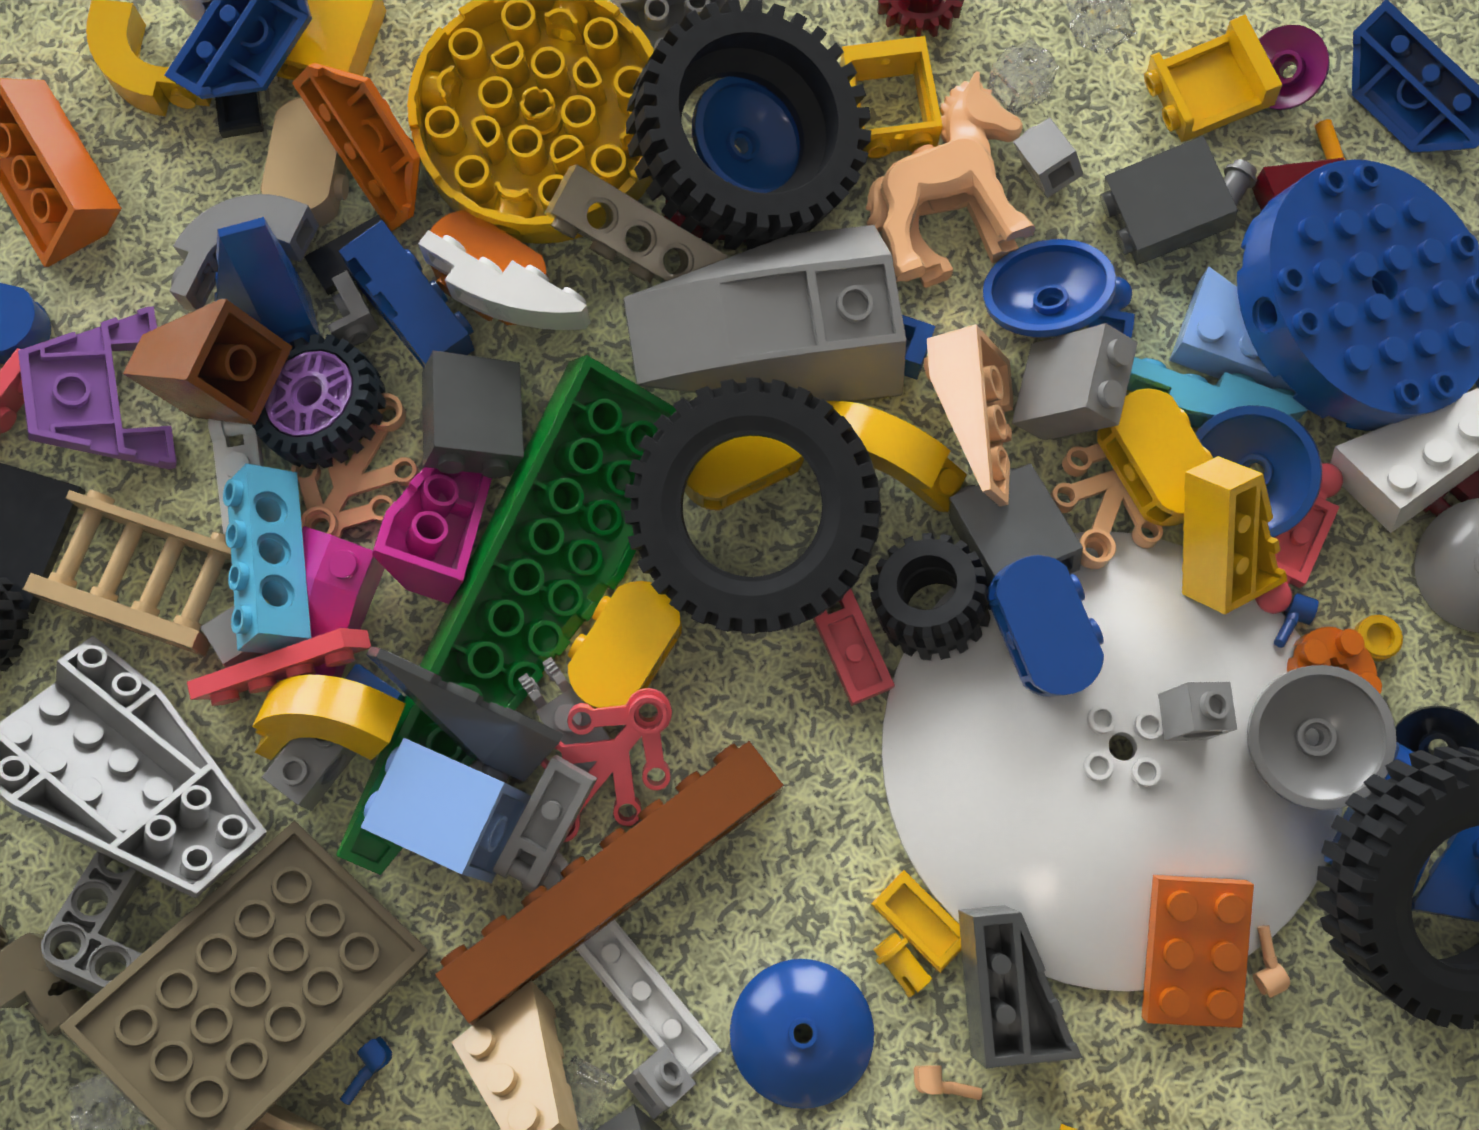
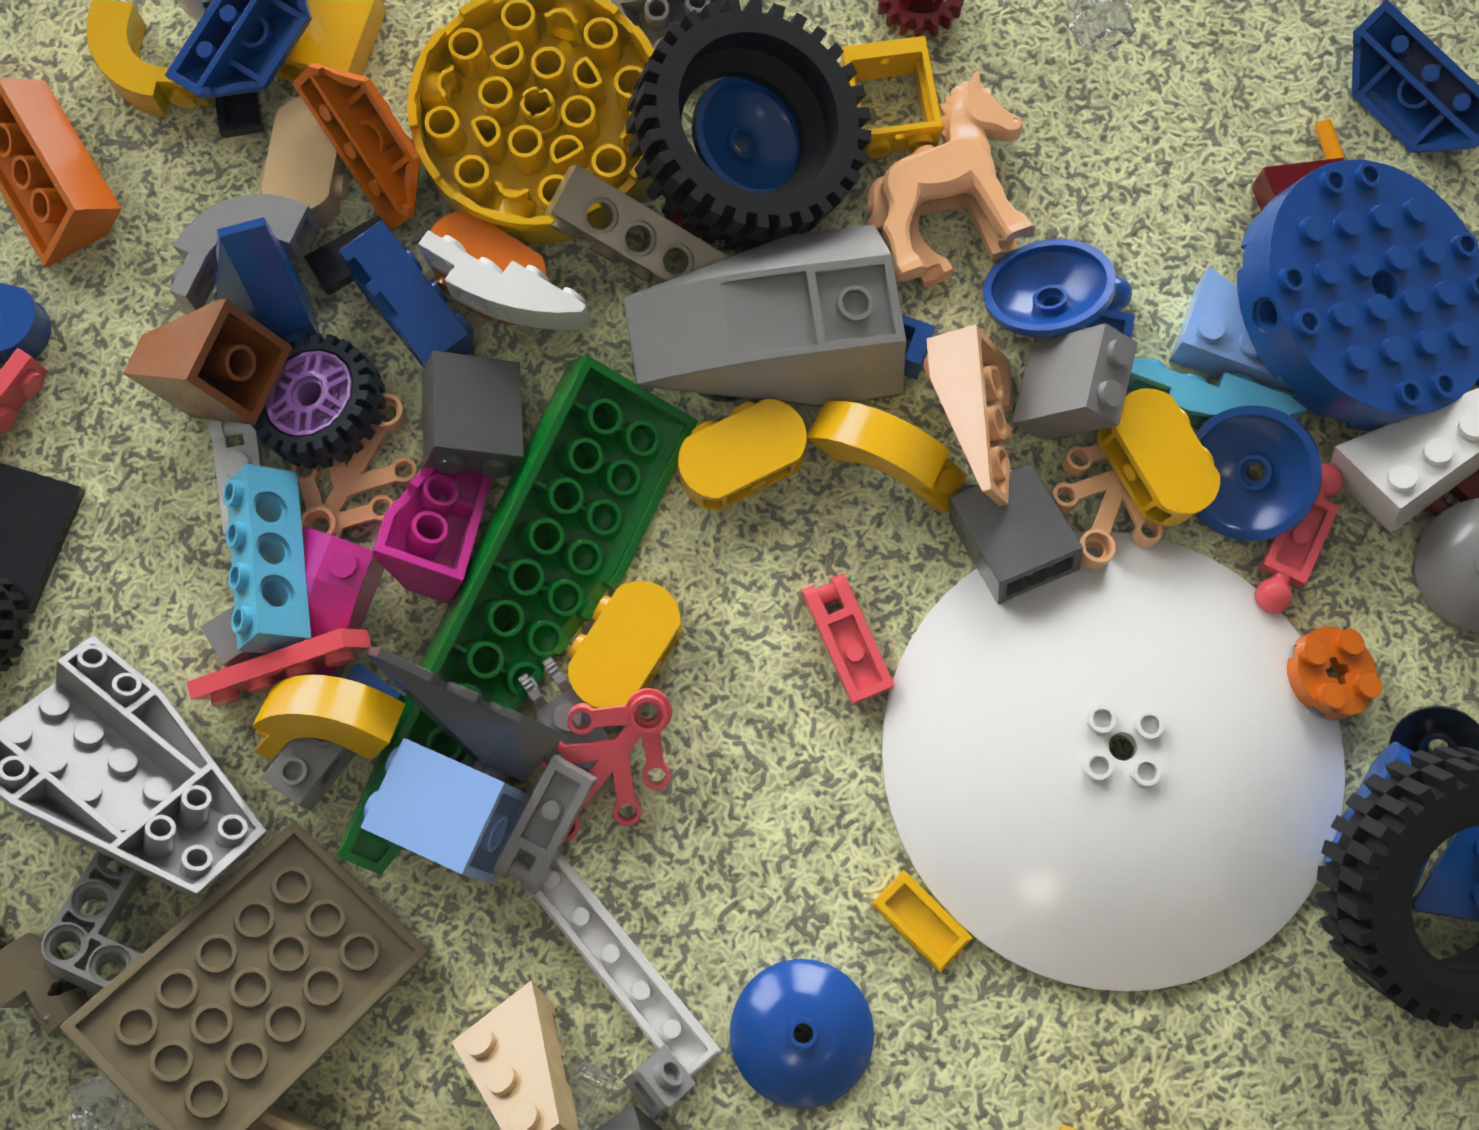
(75, 397): medium lavender wing -> none
(143, 614): tan fence -> none
(357, 319): light grey bracket -> none
(375, 1056): blue hand -> none
(609, 882): dark orange brick -> none
(847, 517): black tyre -> none
(902, 964): yellow pin -> none
(925, 564): black tyre -> none
(929, 1081): light nougat hand -> none
(1007, 993): dark grey wedge -> none
(1022, 76): clear brick -> none
(1046, 626): blue brick -> none
(1048, 157): light grey brick -> none
(1168, 201): dark grey brick -> none
(1197, 711): light grey brick -> none
(1197, 951): orange plate -> none
(1214, 82): yellow panel -> none
(1227, 536): yellow wedge -> none
(1239, 178): light grey pin -> none
(1273, 978): light nougat hand -> none
(1298, 47): magenta dish -> none
(1300, 610): blue hand -> none
(1352, 728): light grey dish -> none
(1381, 636): yellow tile -> none

